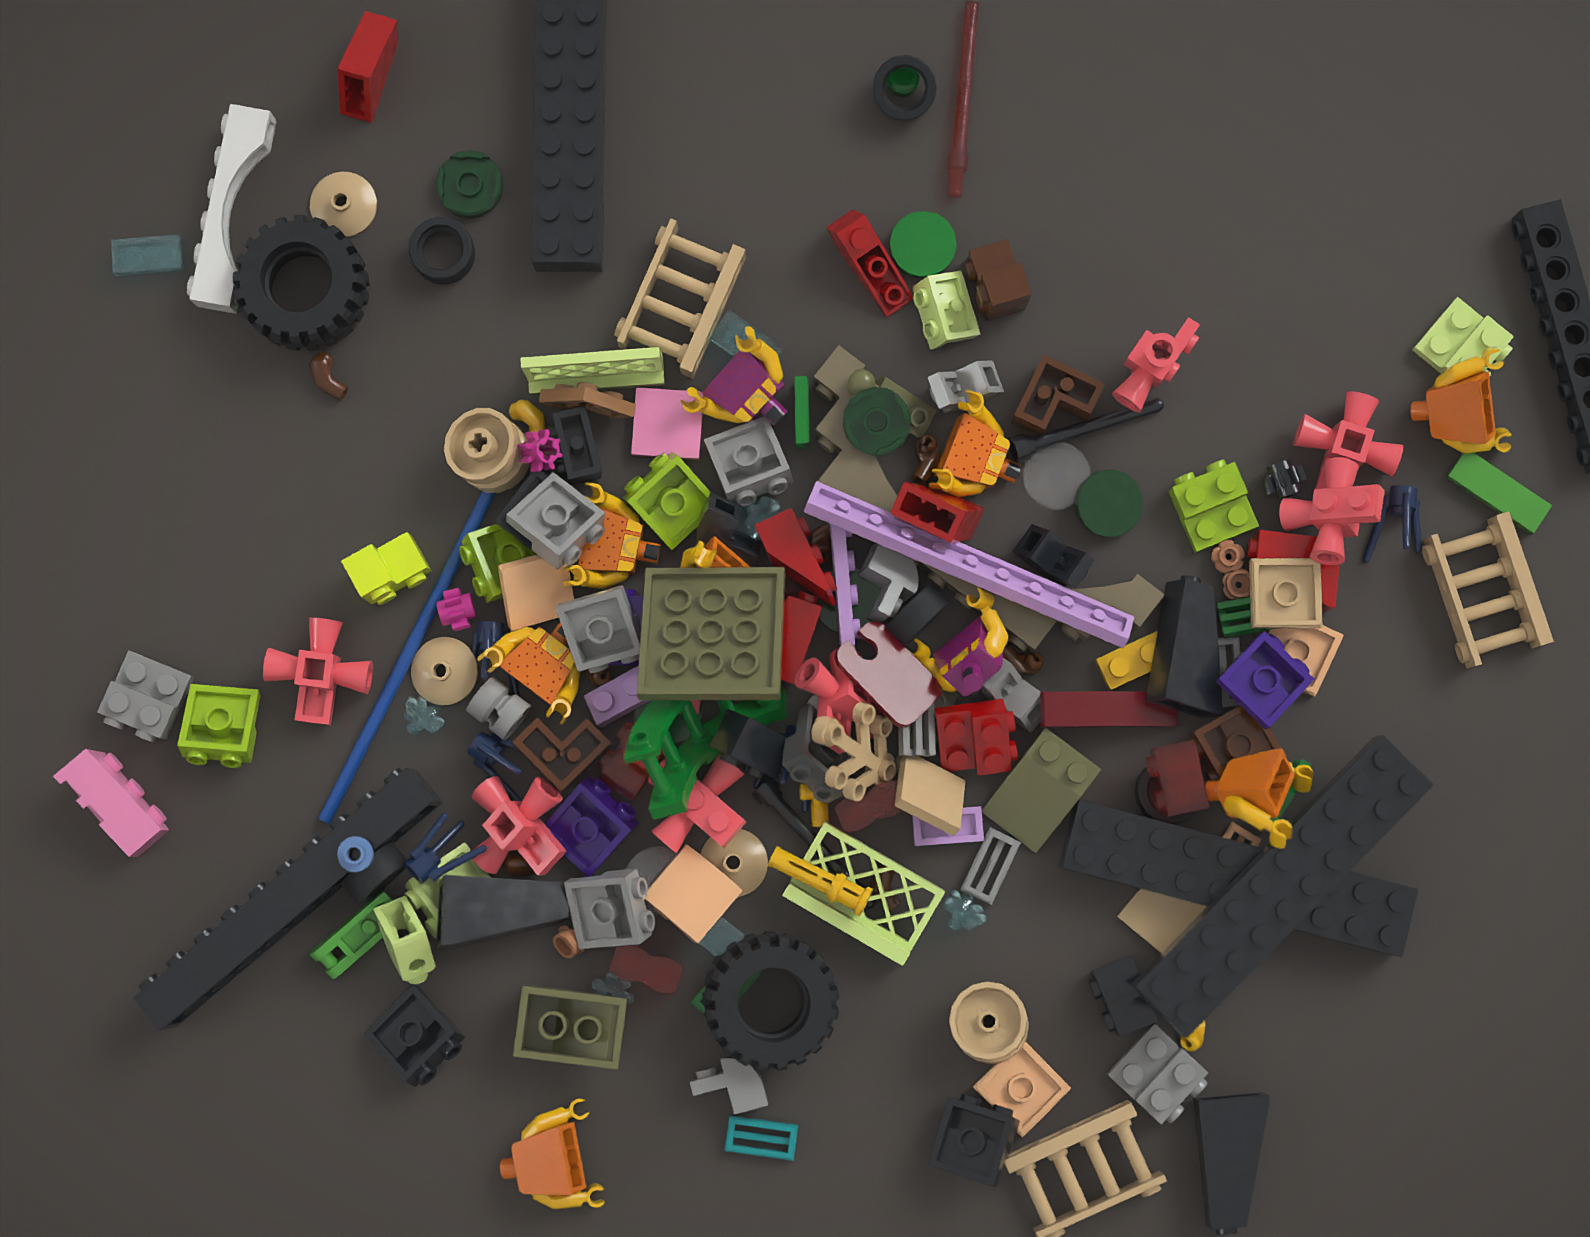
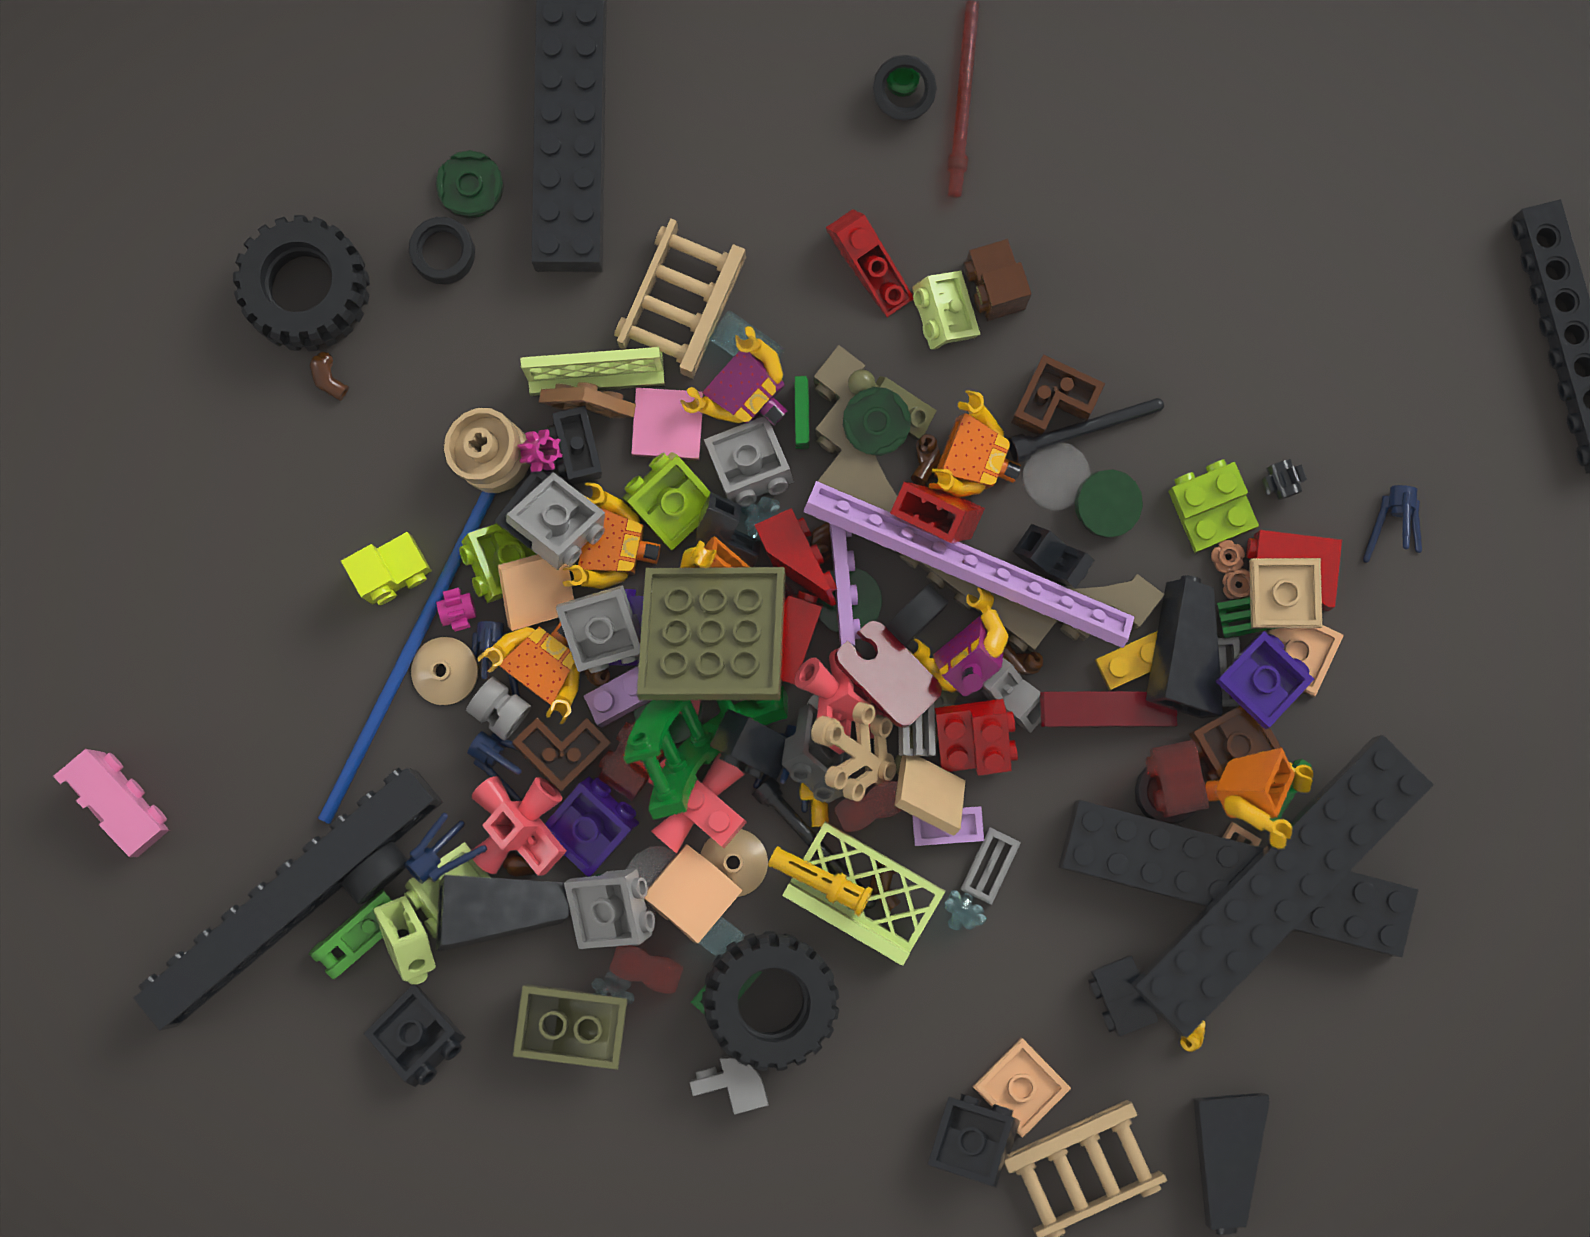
(145, 697): light grey plate -> none
(147, 255): clear light blue plate -> none
(219, 725): lime plate -> none
(245, 143): white arch -> none
(318, 672): coral brick -> none
(356, 213): tan dish -> none
(366, 66): red slope -> none
(366, 854): medium blue plate -> none
(421, 716): clear light blue plant -> none
(529, 414): yellow arm -> none
(550, 1161): orange torso -> none
(566, 942): nougat plate -> none
(731, 1132): teal tile -> none
(894, 575): light grey brick -> none
(922, 244): green tile -> none
(950, 387): light grey brick -> none
(994, 1043): tan wheel -> none
(1040, 790): olive slope -> none
(1152, 362): coral brick -> none
(1158, 917): tan tile -> none
(1158, 1075): light grey plate -> none
(1334, 510): coral brick -> none
(1349, 438): coral brick -> none
(1460, 336): yellowish green plate -> none
(1462, 407): orange torso -> none
(1499, 491): bright green tile -> none
(1521, 597): tan fence -> none

